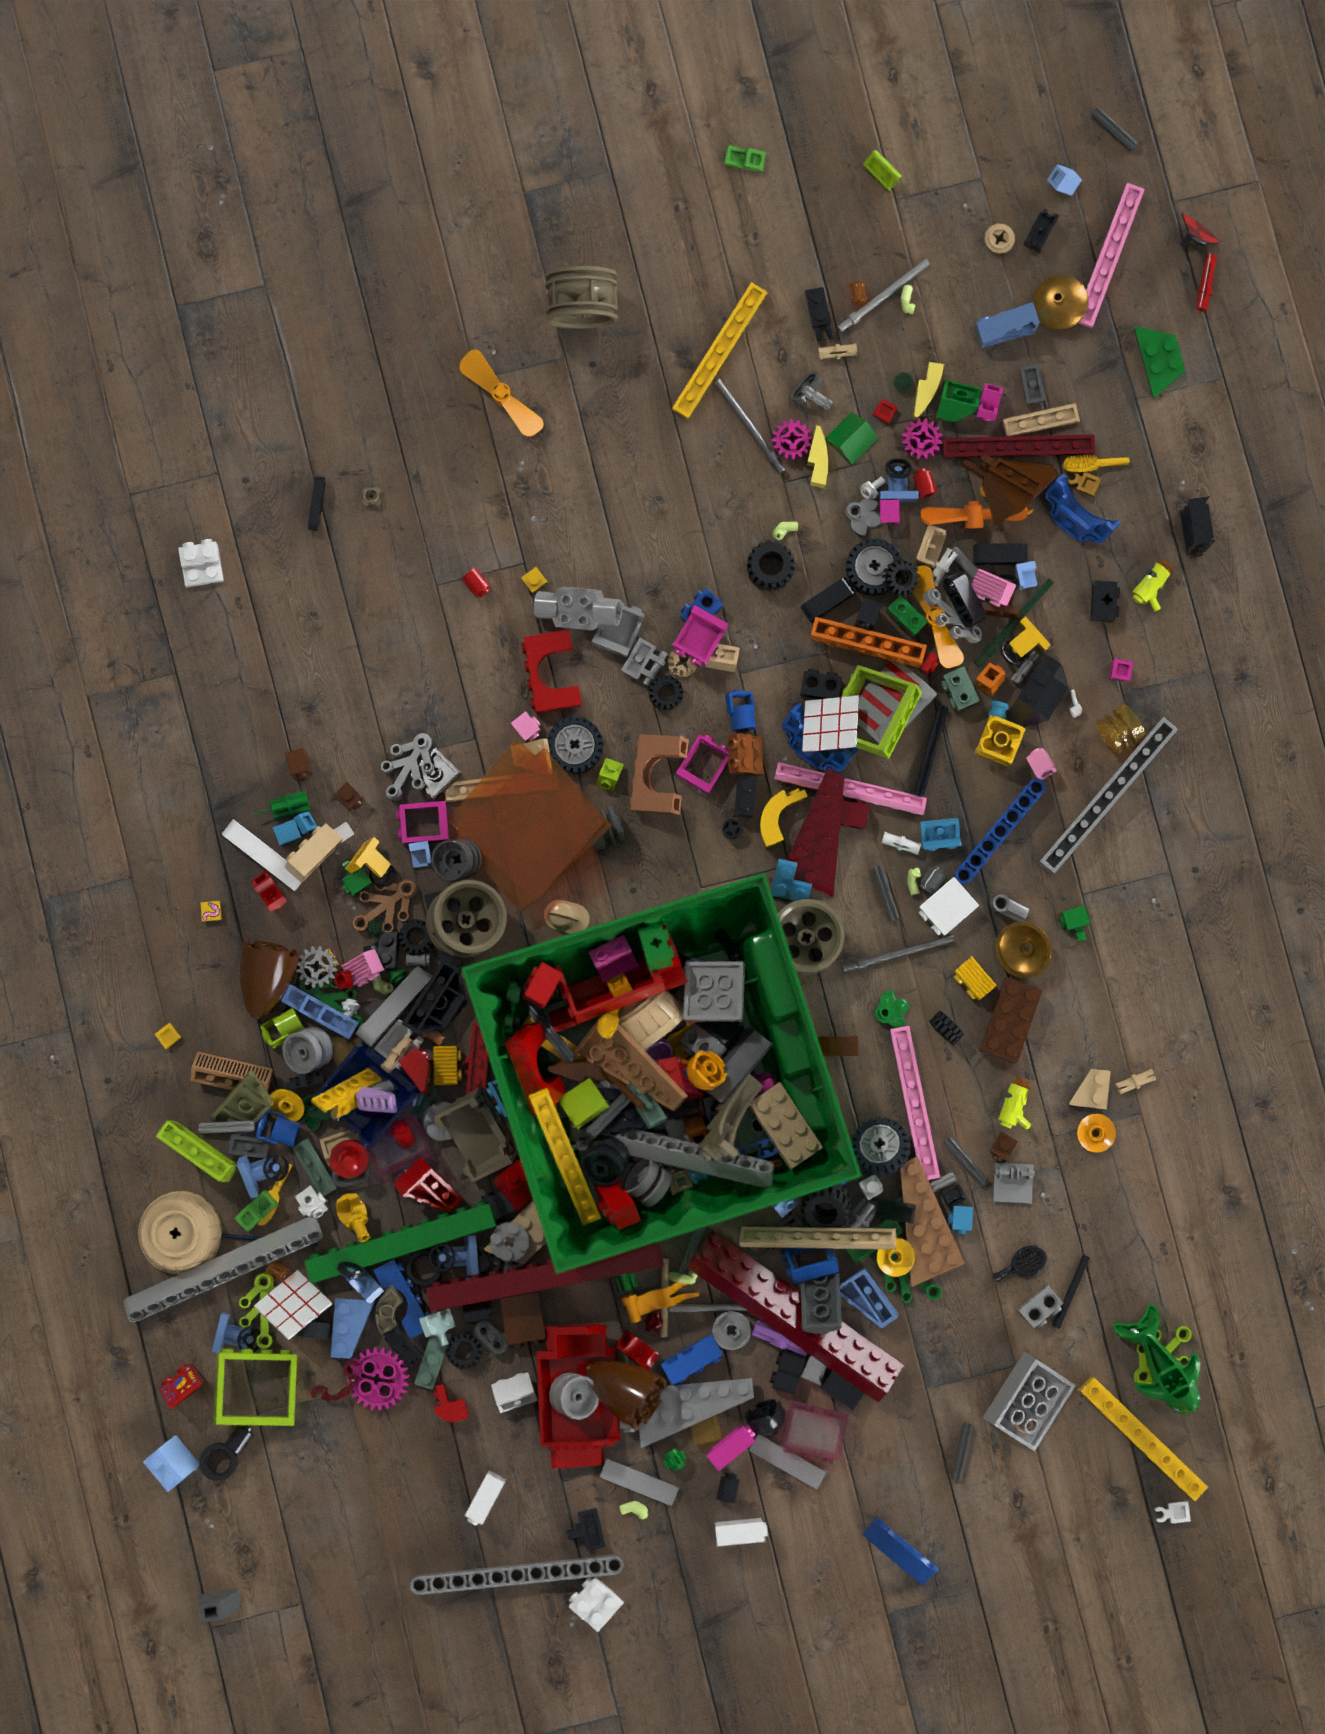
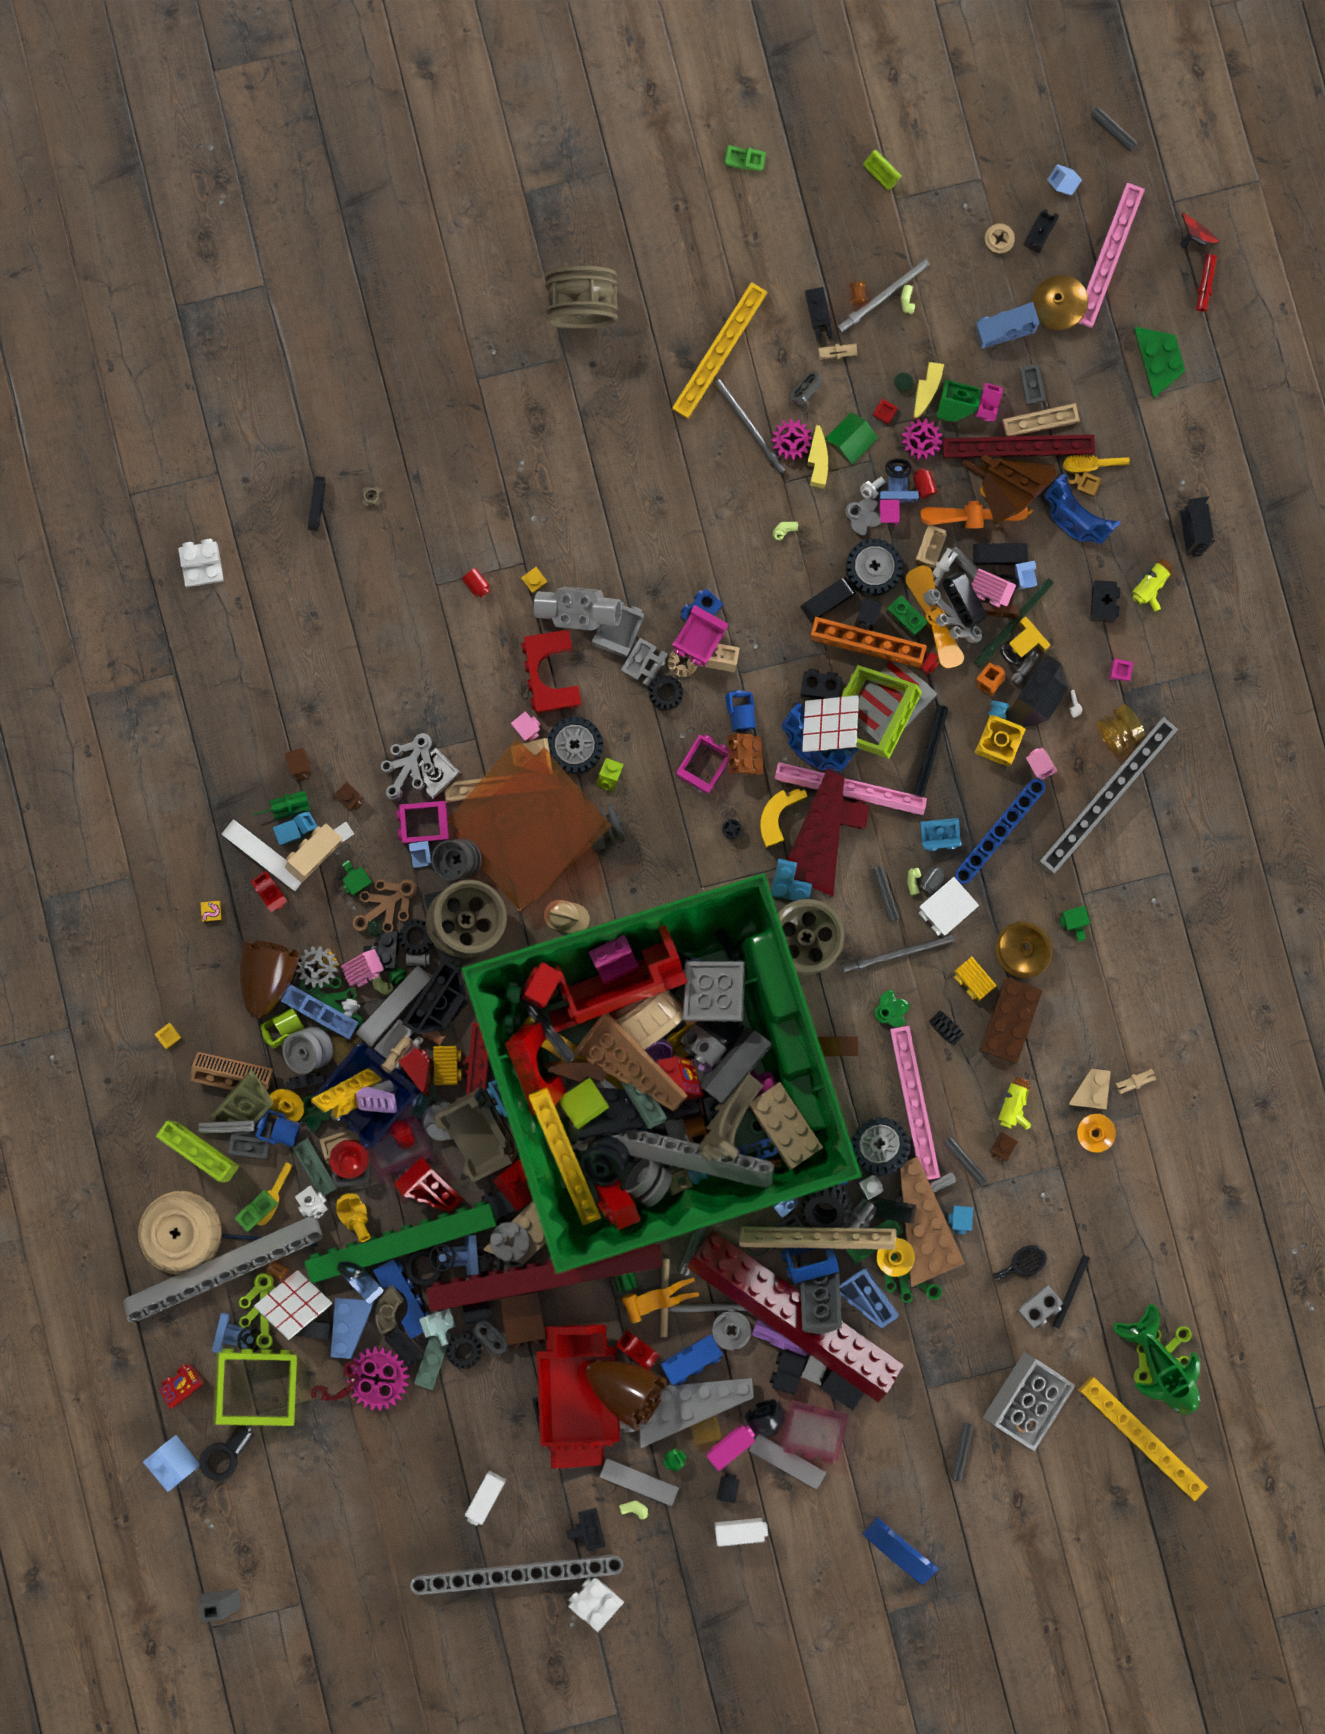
(260, 1170): medium blue piece -> none
(344, 980): red plate -> none
(374, 861): yellow piece -> none
(452, 1410): red brick -> none
(479, 371): light orange piece -> none
(514, 1392): white brick -> none
(573, 1396): light grey wheel -> none
(608, 1024): yellow piece -> none
(608, 1115): dark grey axle -> none
(619, 985): light orange plate -> none
(625, 1090): reddish brown bar -> none
(651, 750): nougat arch -> none
(653, 1321): dark red plate -> none
(656, 957): green brick -> none
(678, 1277): yellowish green arm -> none
(706, 1070): light orange cylinder -> none
(745, 796): black brick -> none
(770, 581): black tyre -> none
(816, 397): light grey axle -> none
(890, 574): black tyre -> none
(901, 843): white pin -> none
(953, 1195): black bush -> none
(959, 689): sand green brick -> none
(1011, 908): light grey piece -> none
(1013, 1182): light grey hinge -> none
(1176, 1512): white plate -> none

